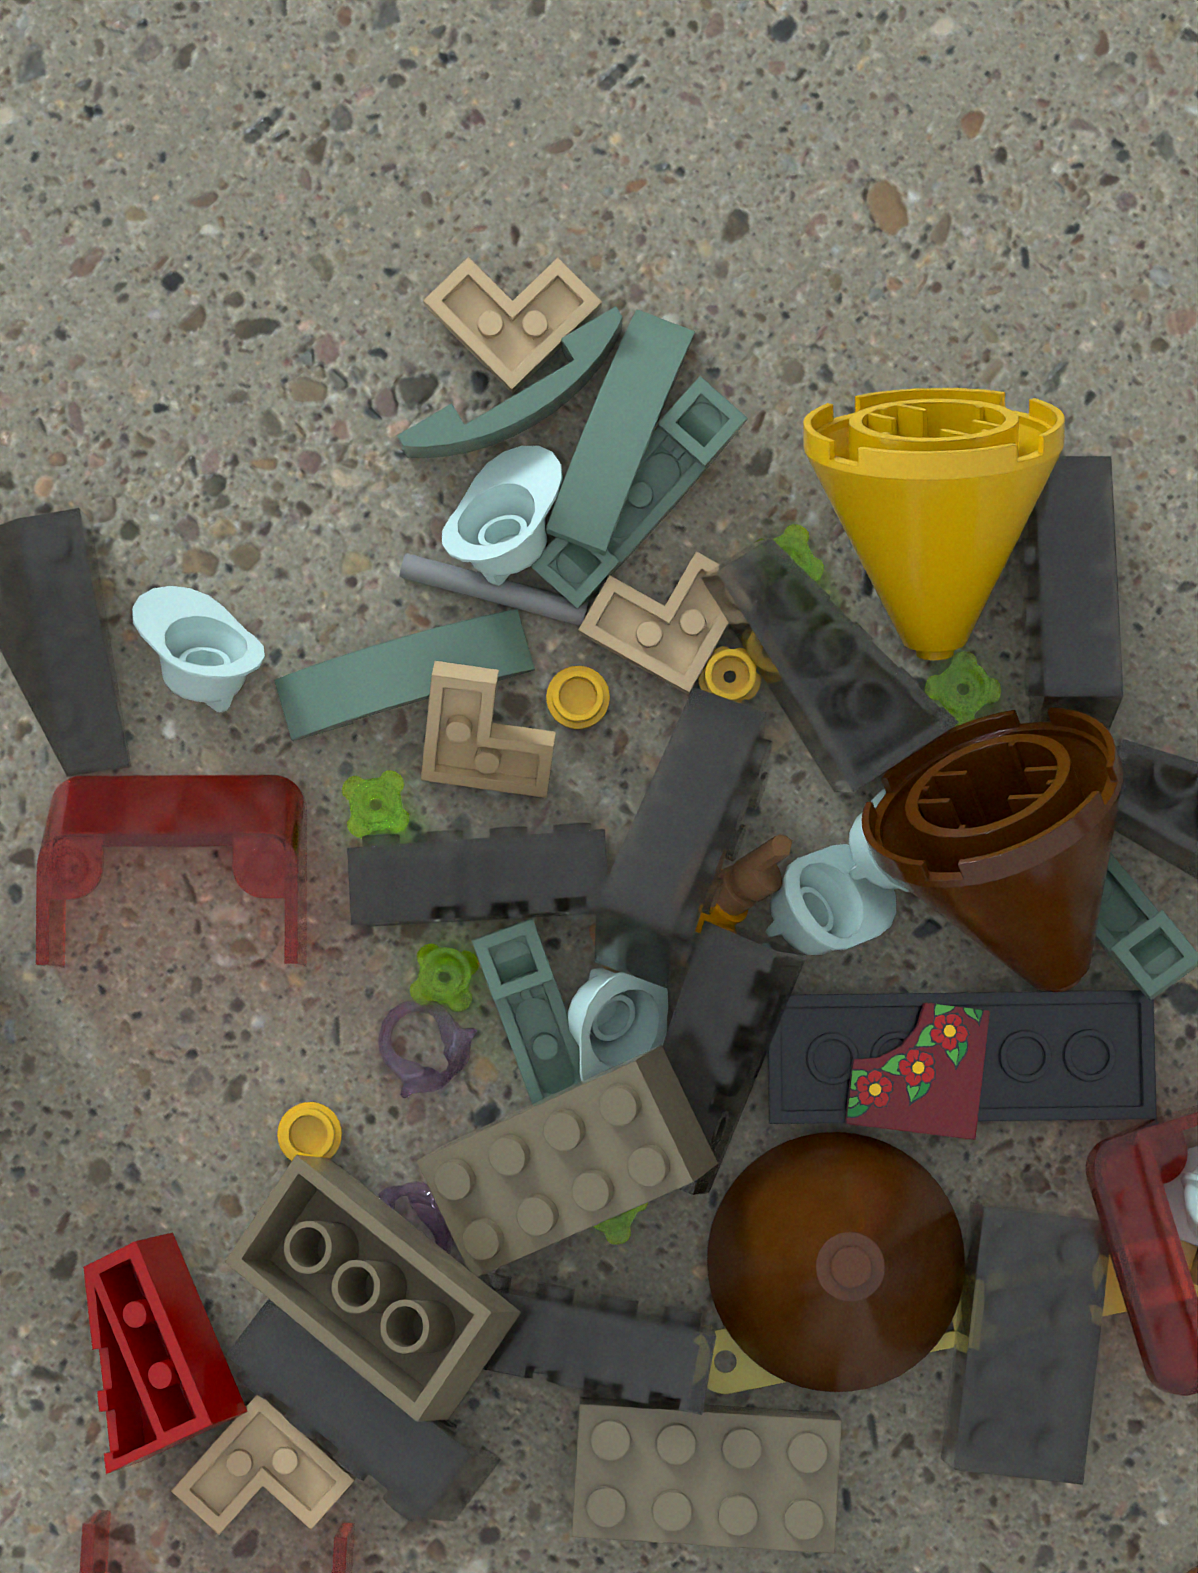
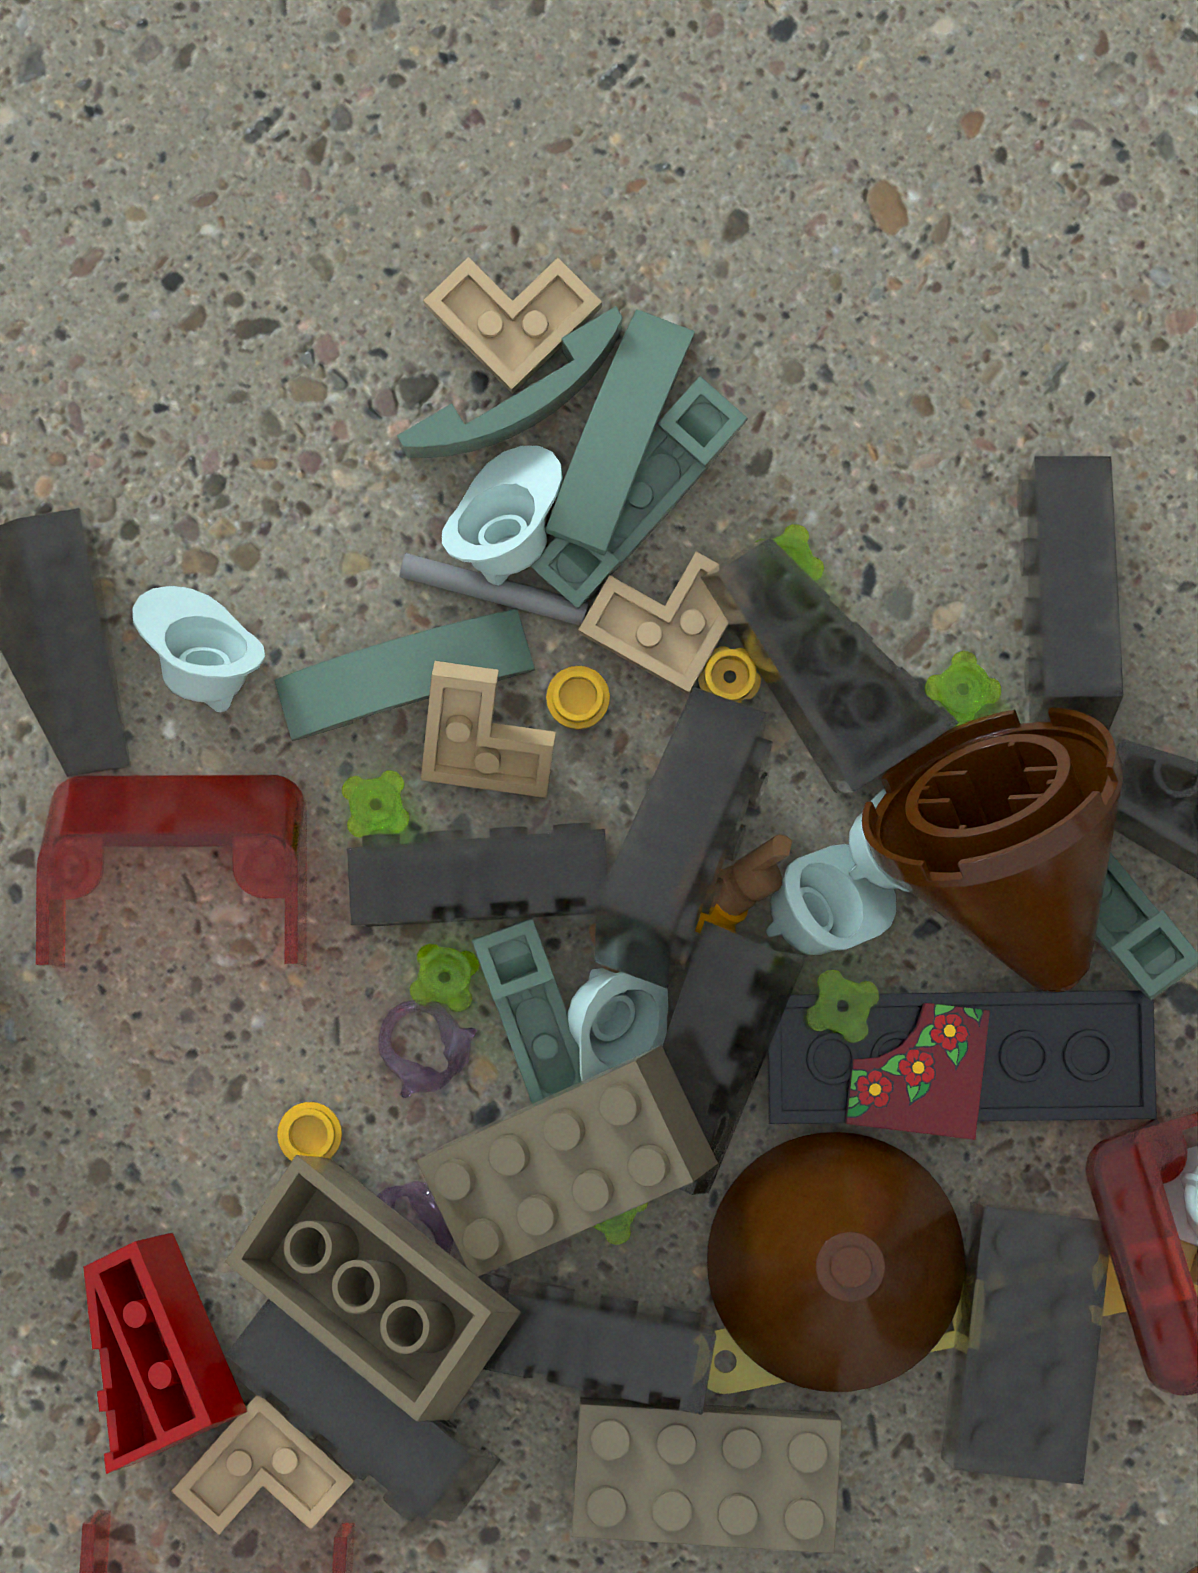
(849, 1023): none -> clear neon green plate
(934, 497): yellow cone -> none

